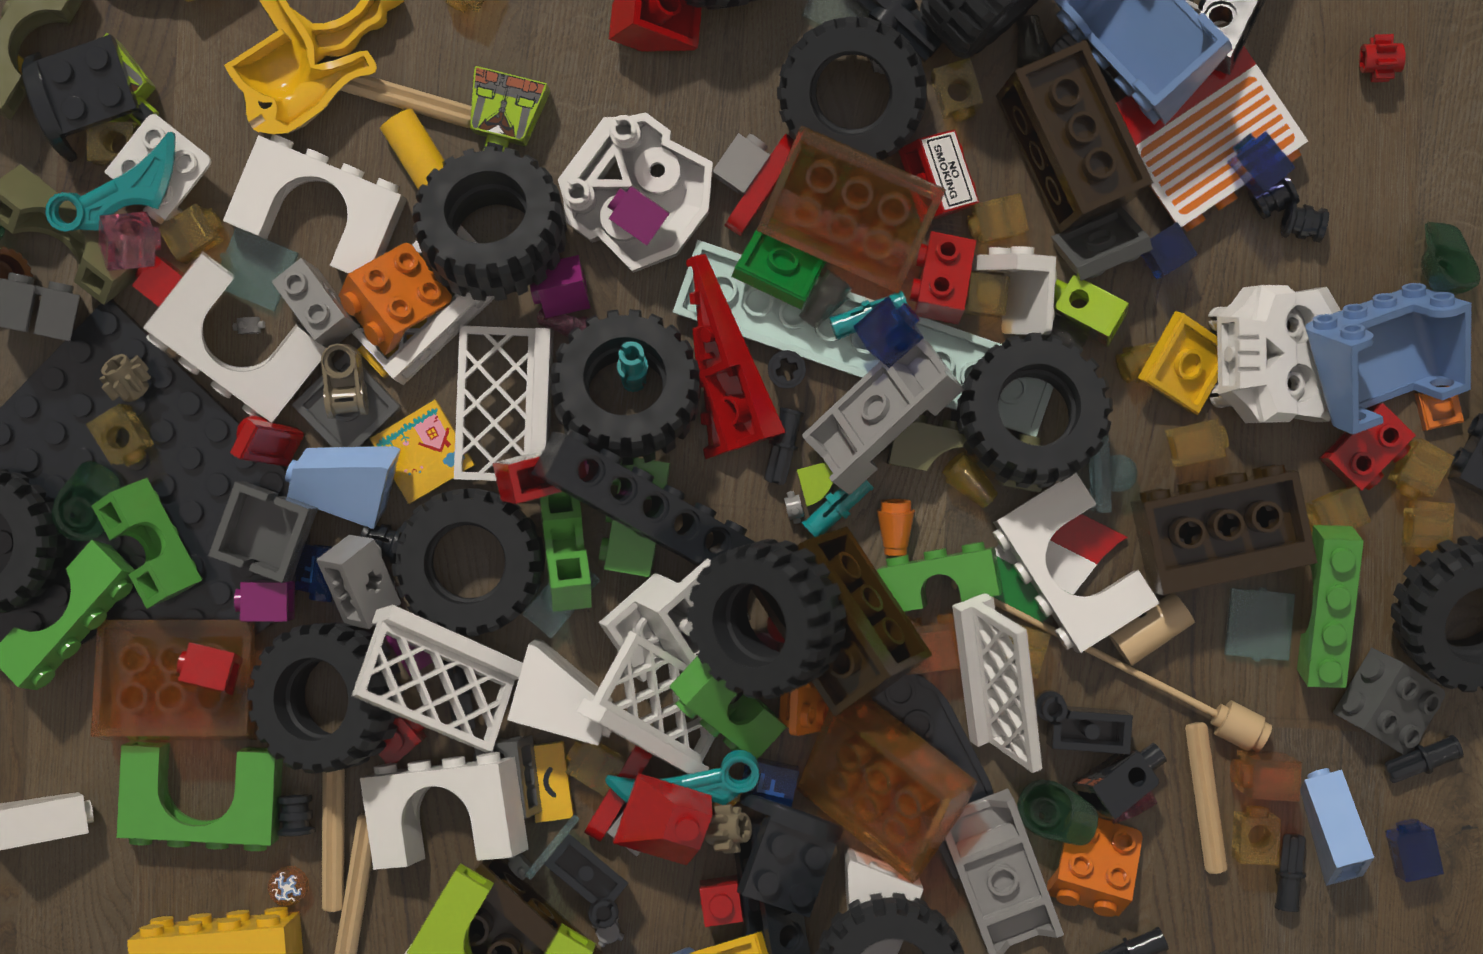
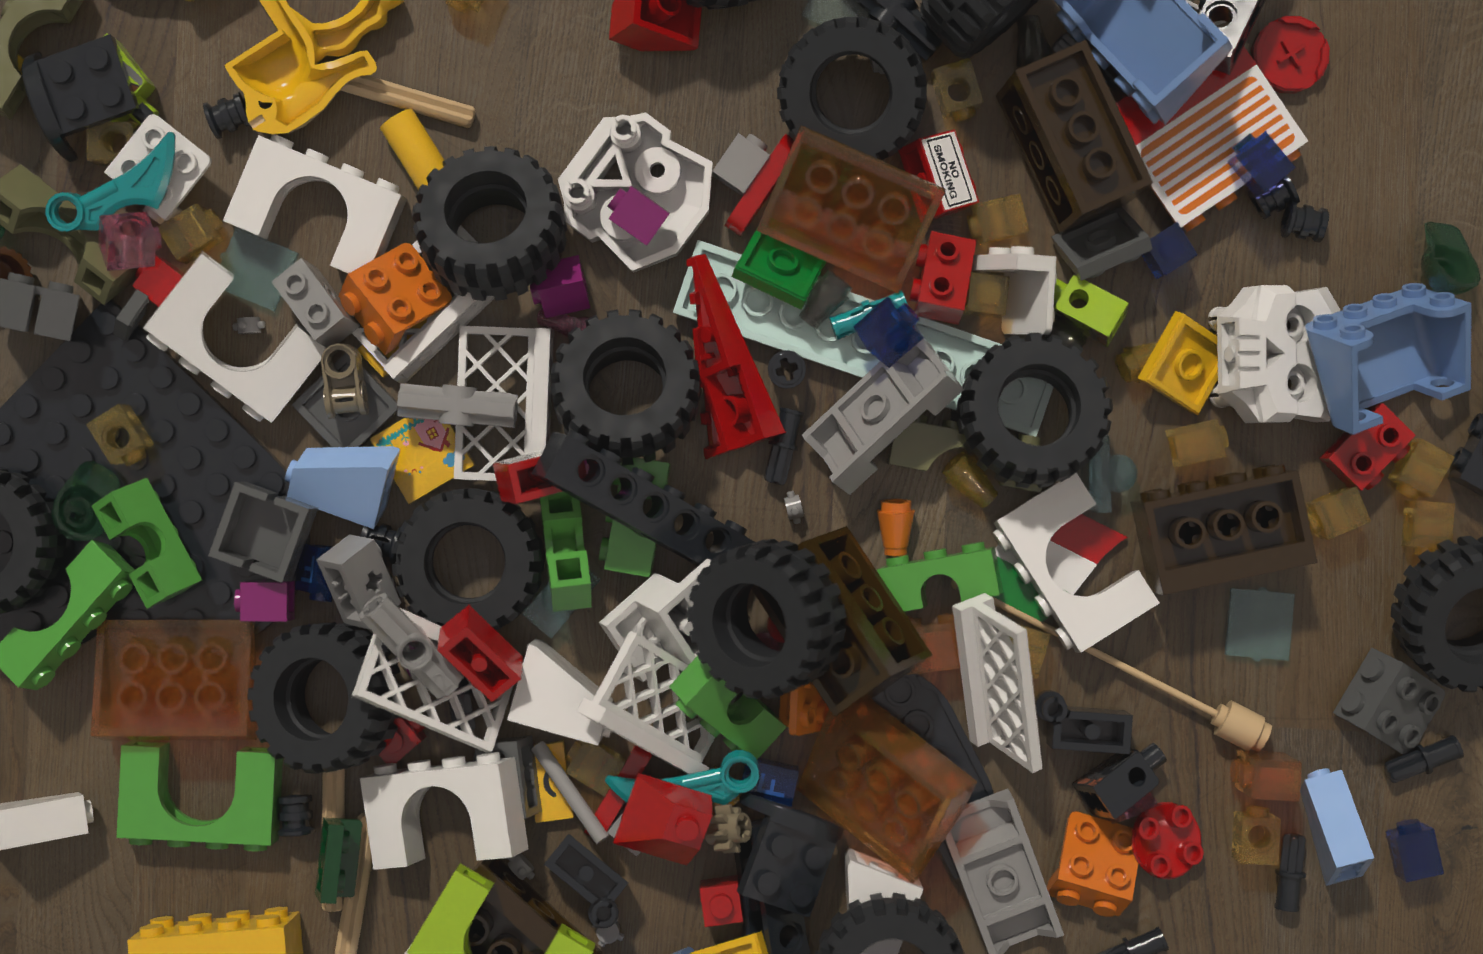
(125, 378): dark tan gear -> none
(131, 315): none -> dark grey tile
(209, 668): red brick -> none
(226, 115): none -> black bush
(266, 441): red tile -> none
(288, 886): clear orange tile -> none
(338, 859): none -> dark green bracket
(397, 630): none -> light grey piece
(457, 405): none -> light grey piece
(480, 653): none -> red brick
(505, 107): torso -> none
(551, 847): clear light blue piece -> none
(570, 792): none -> light grey bar
(632, 367): teal pin -> none
(815, 482): lime tile -> none
(818, 522): teal pin -> none
(1066, 814): clear green cap -> none
(1153, 630): tan pin -> none
(1167, 840): none -> red dish
(1206, 797): tan axle -> none
(1291, 53): none -> red tile
(1328, 639): bright green arch -> none
(1382, 57): red gear -> none
(1438, 413): orange tile -> none

